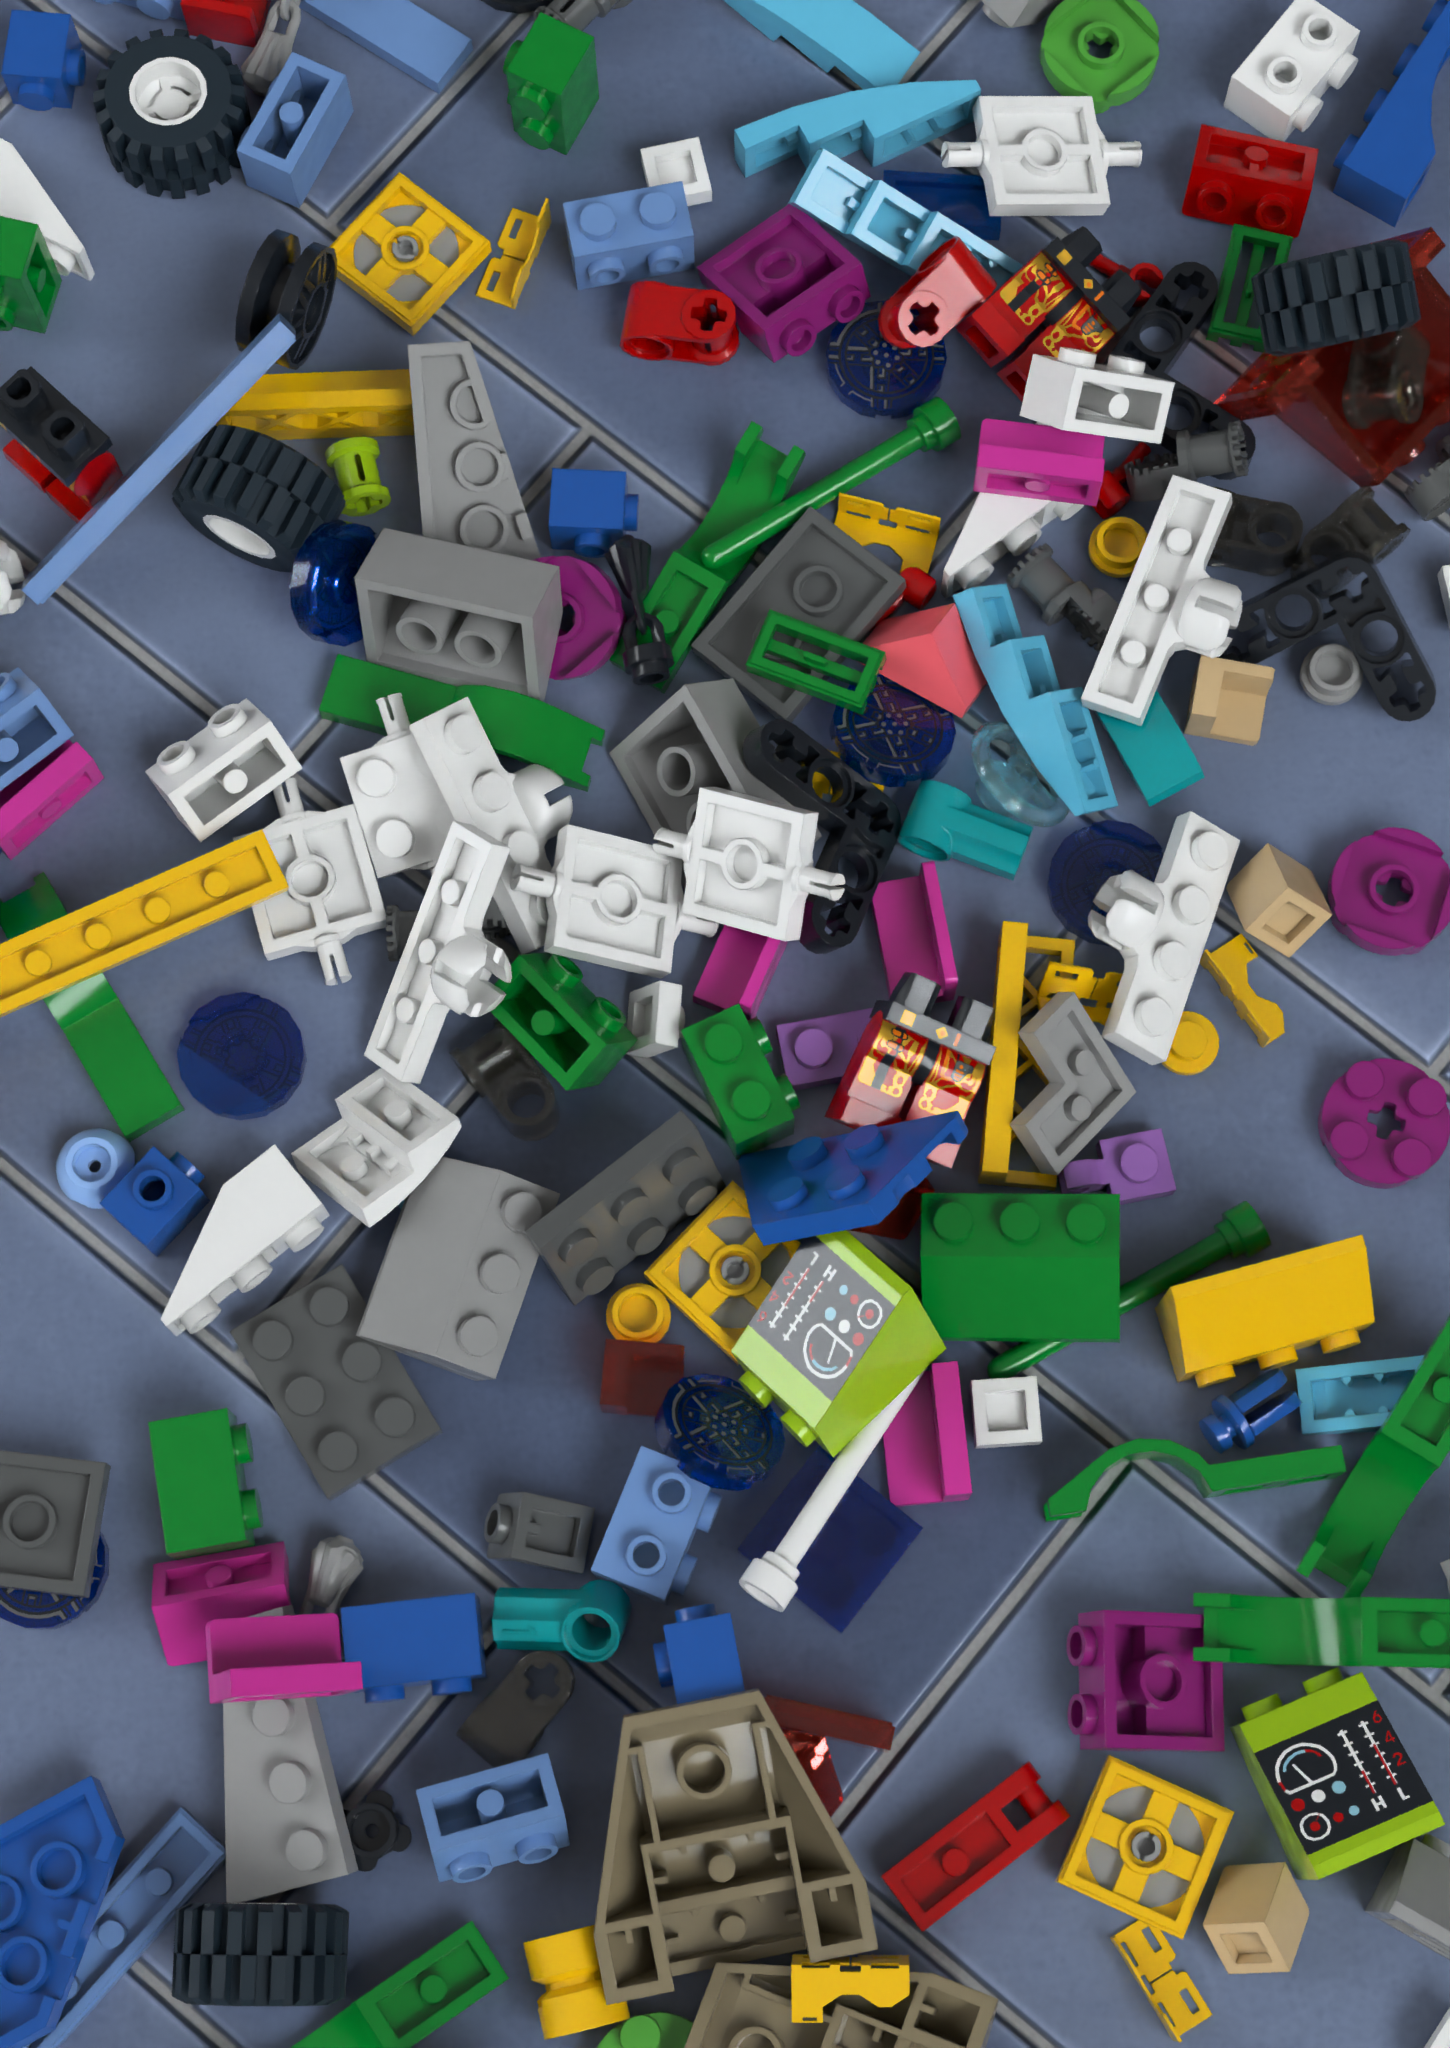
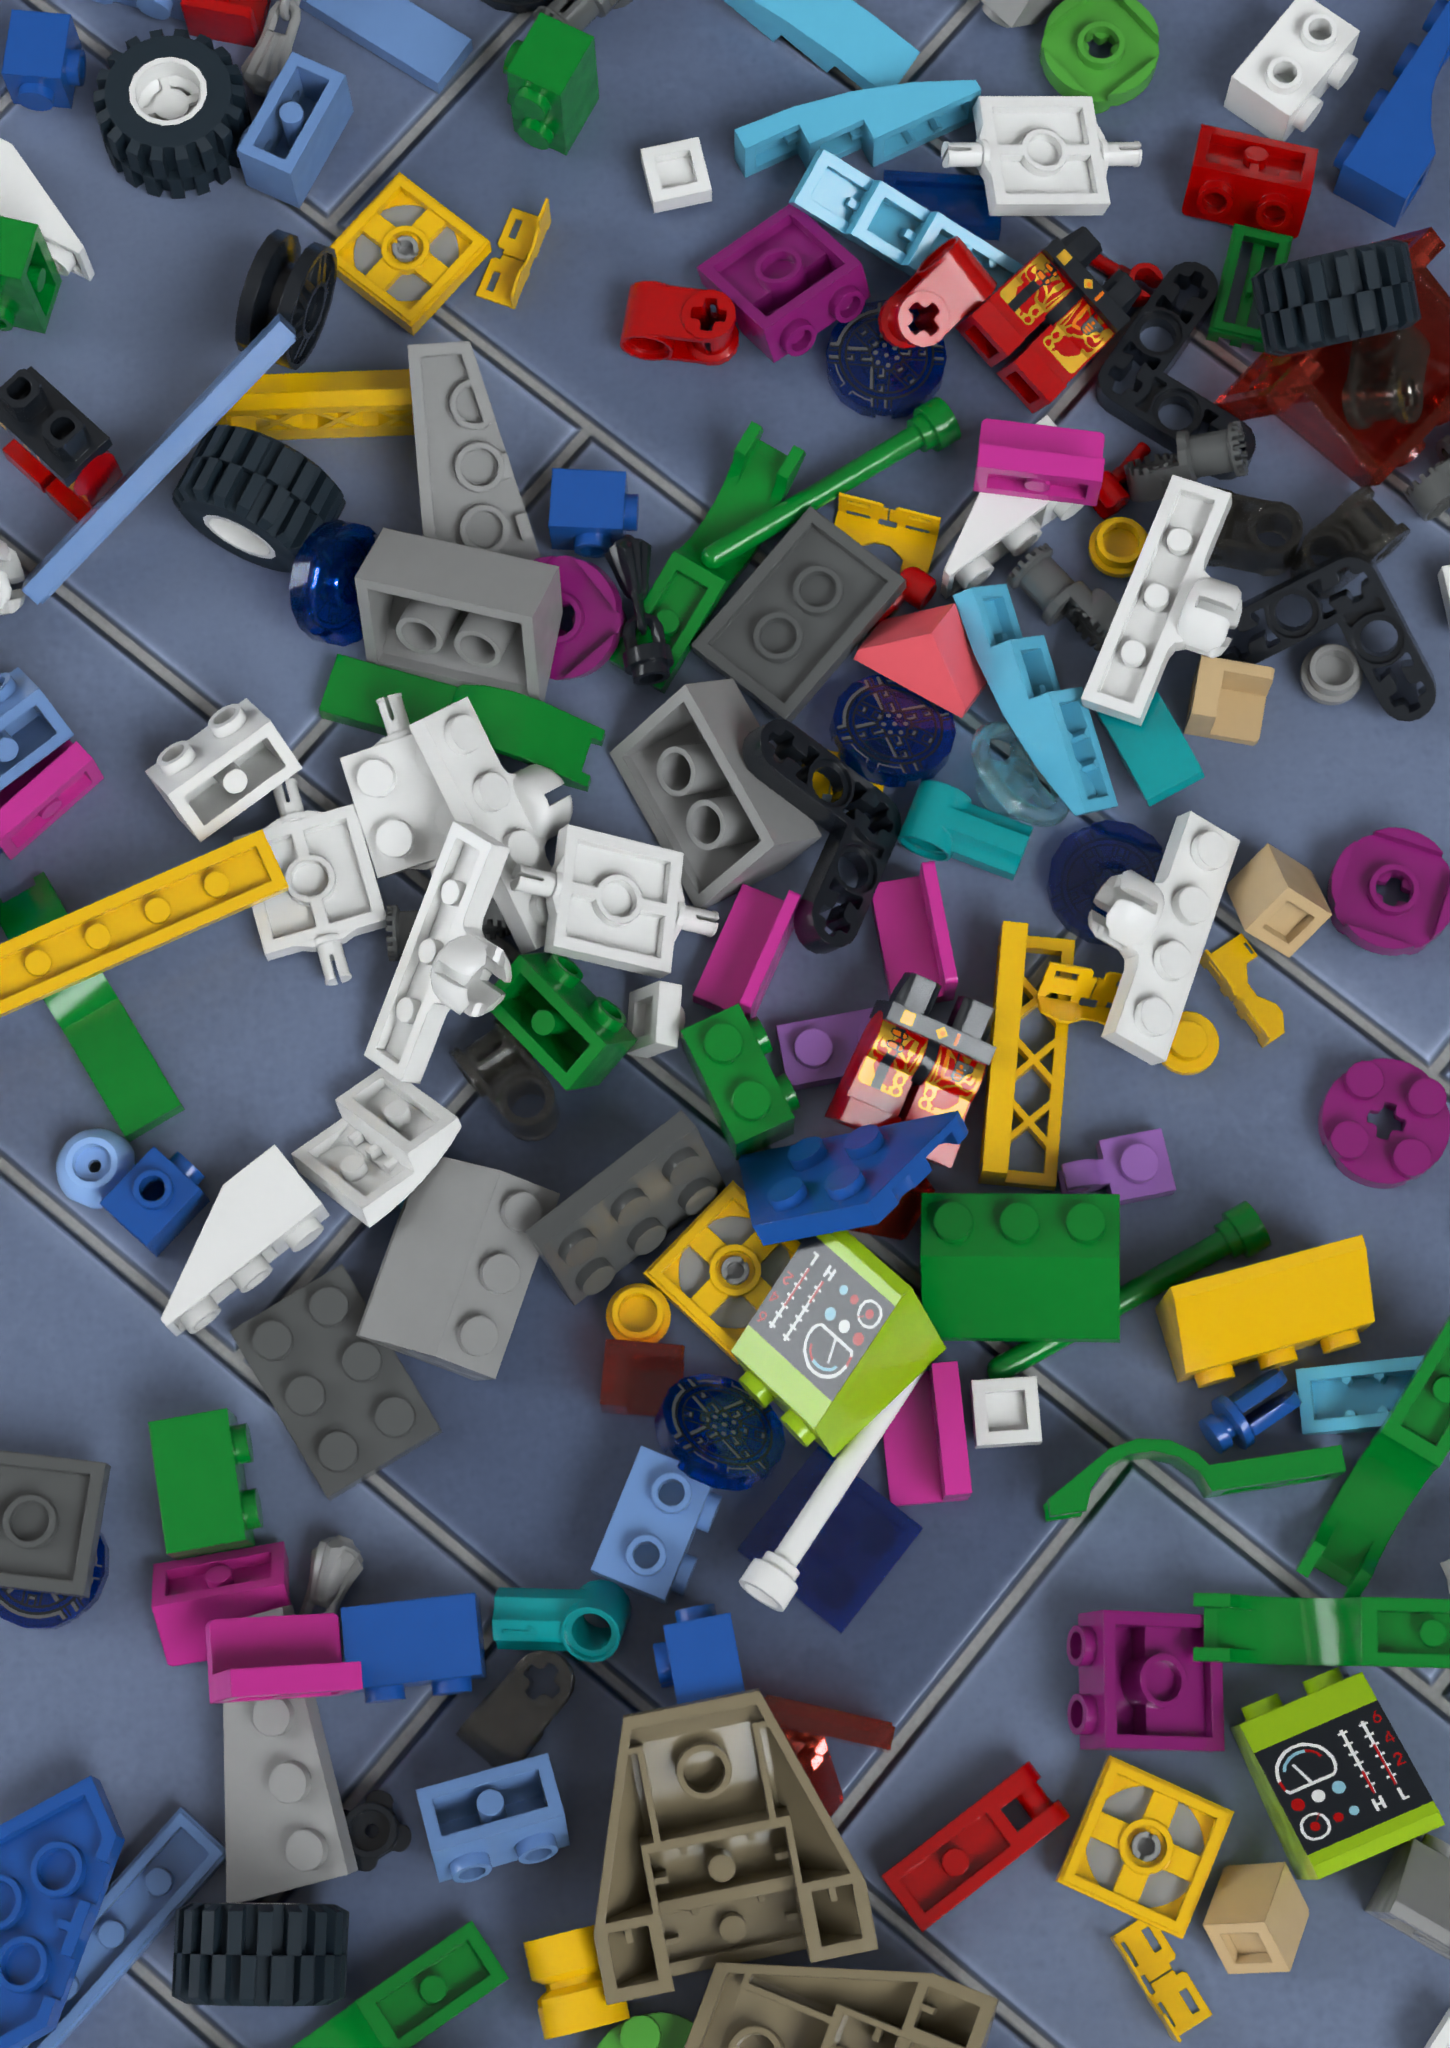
(241, 1056): clear blue tile -> none
(358, 475): lime bush -> none
(539, 1531): dark grey bracket -> none
(629, 235): medium blue brick -> none
(749, 863): white plate -> none
(818, 1986): yellow piece -> none
(848, 699): green tile -> none
(1082, 1088): light grey plate -> none
(1097, 398): white brick -> none

